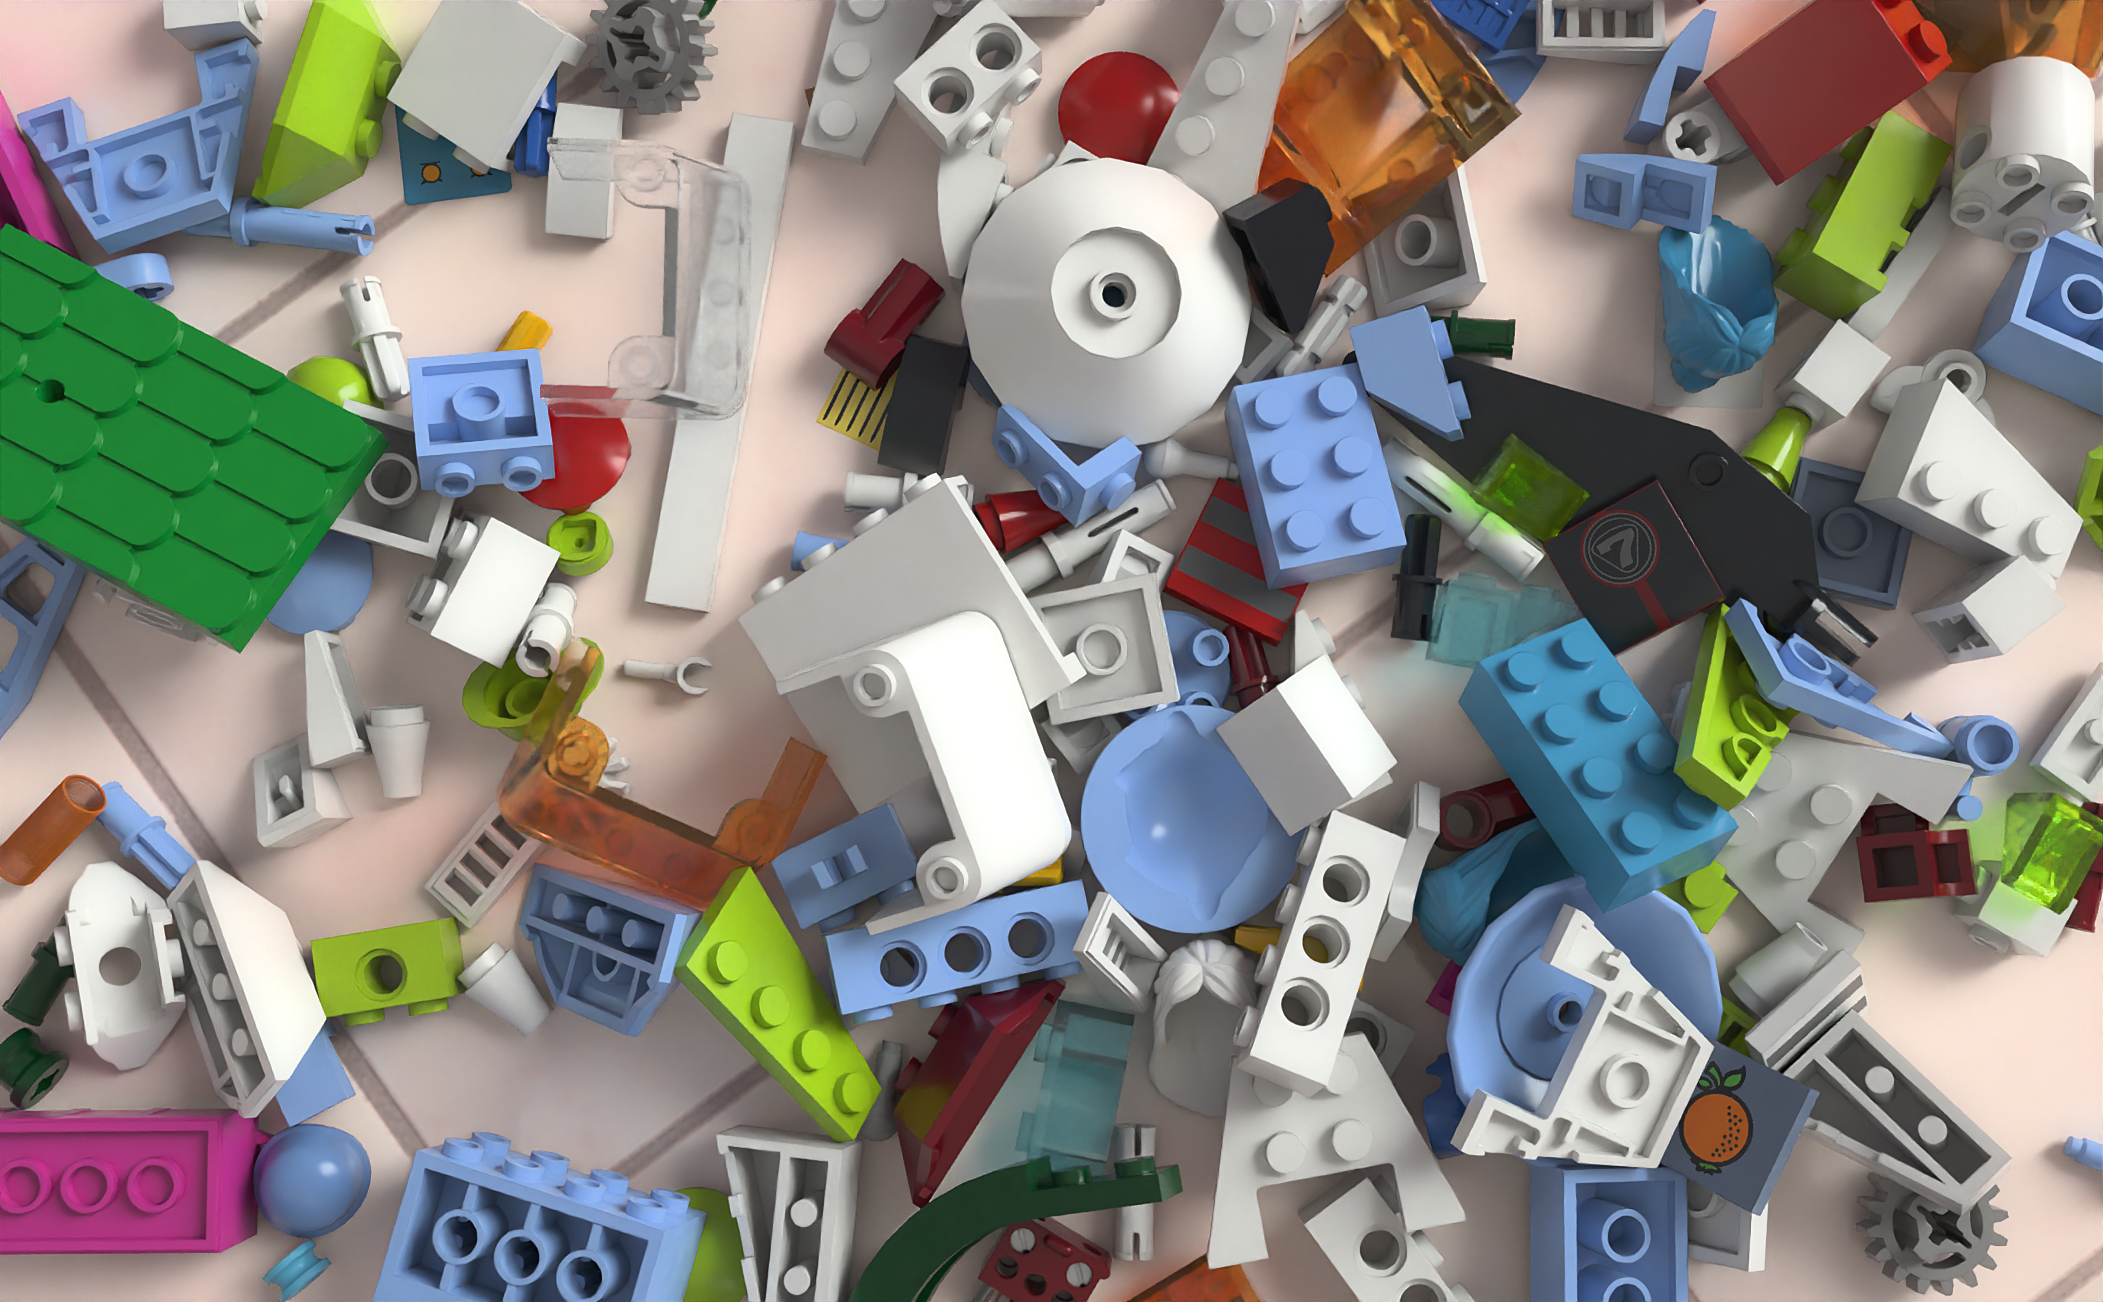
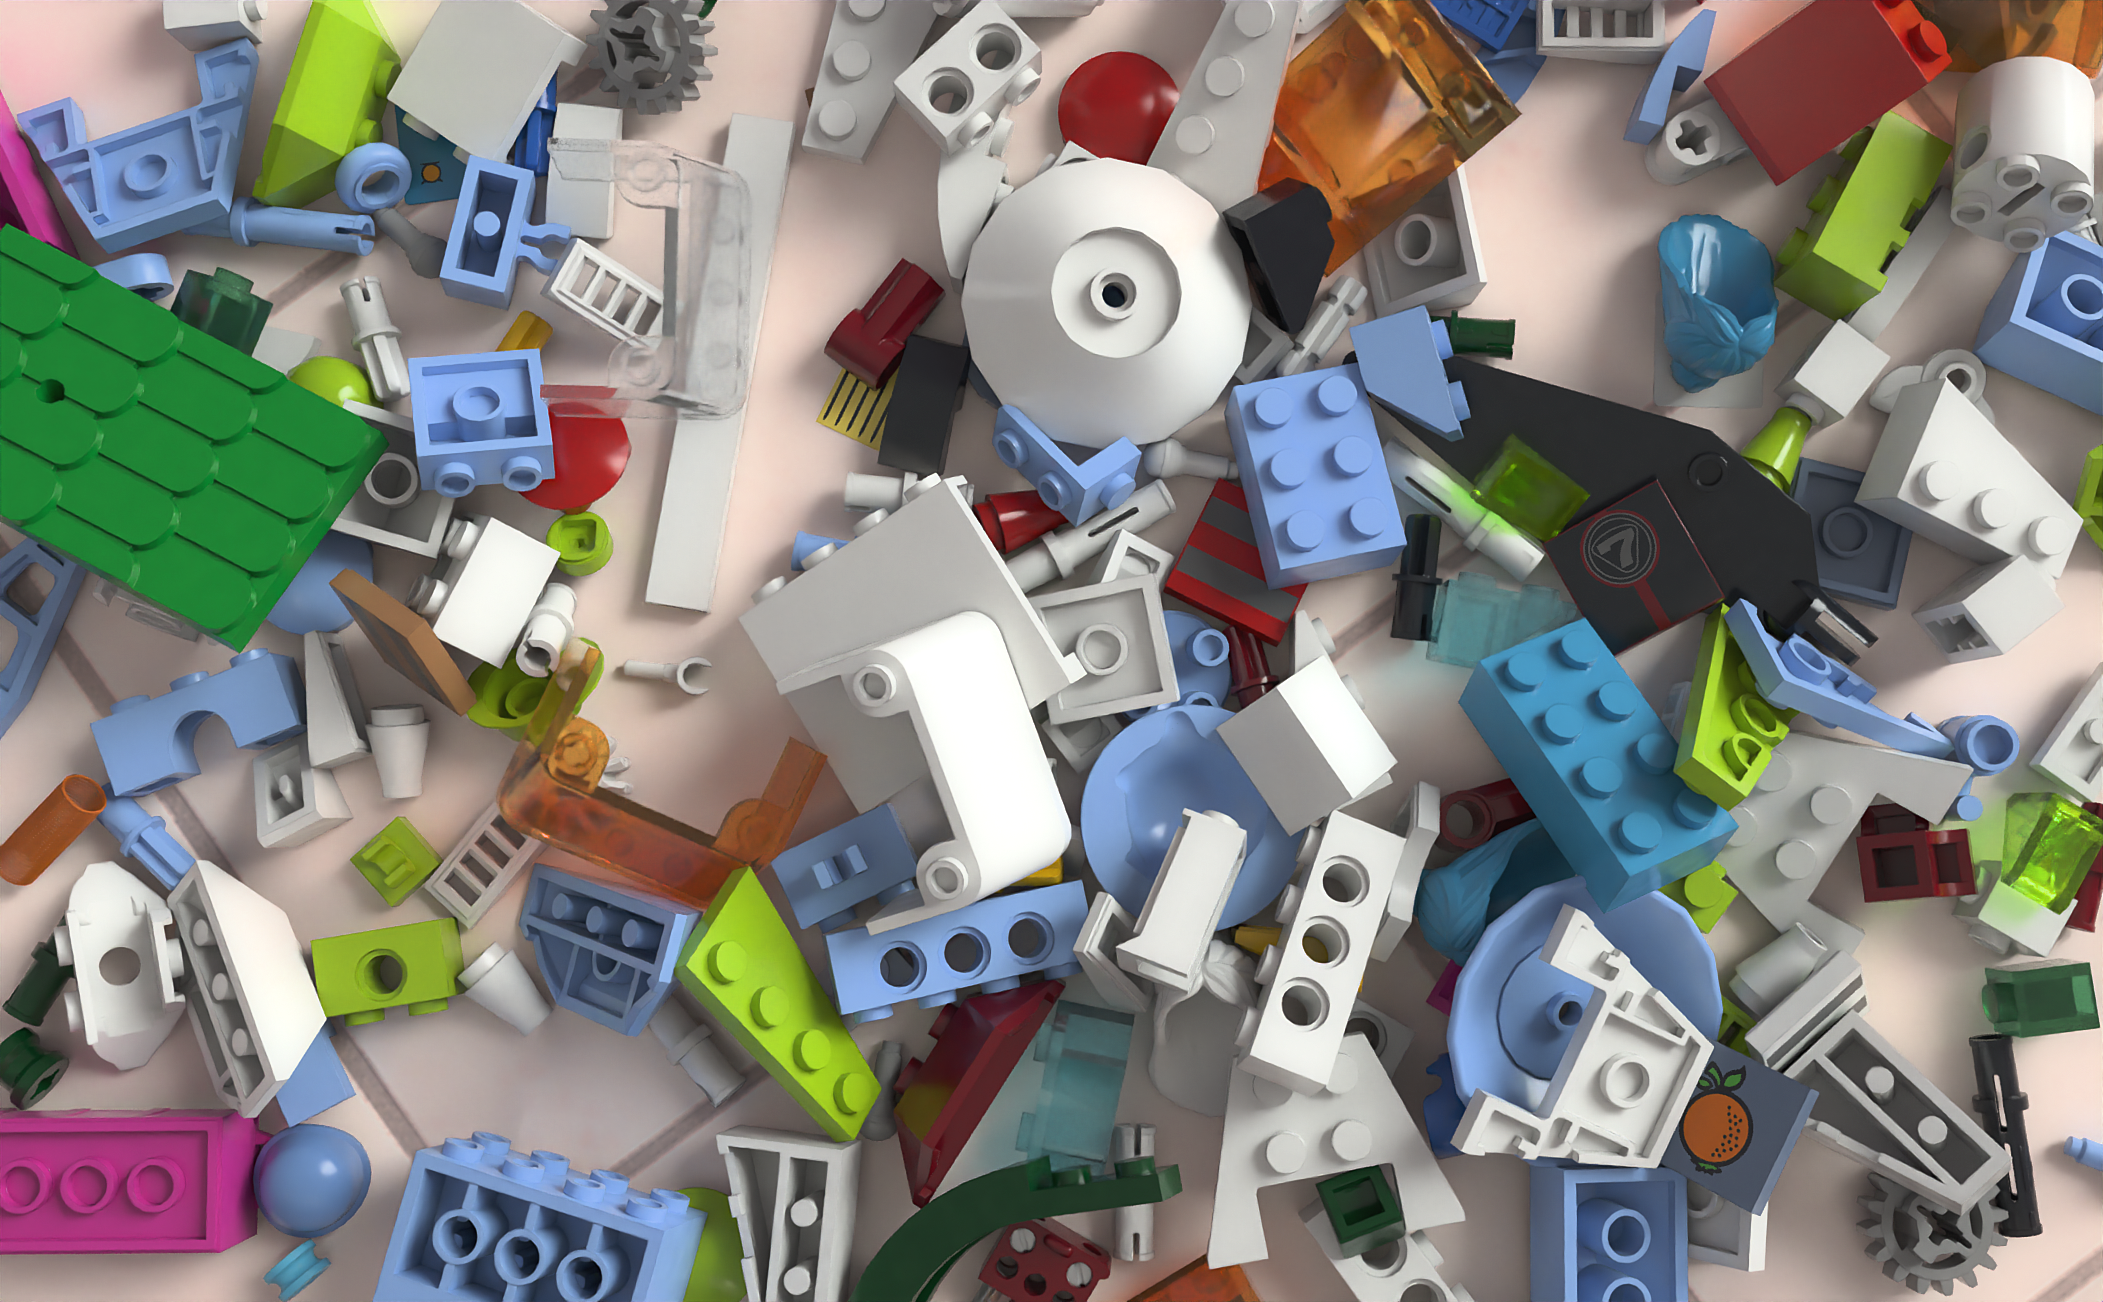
(152, 740): none -> light blue arch
(222, 307): none -> clear green brick
(285, 348): none -> white tile
(360, 165): none -> light blue piece
(397, 861): none -> lime tile
(404, 641): none -> medium nougat tile
(422, 250): none -> light grey piece
(491, 234): none -> light blue brick
(569, 268): none -> white slope
(695, 1052): none -> white pin
(1186, 900): none -> white window
(1361, 1210): none -> dark green slope
(1652, 188): light blue slope -> none
(1992, 1057): none -> black pin
(2040, 998): none -> clear green brick

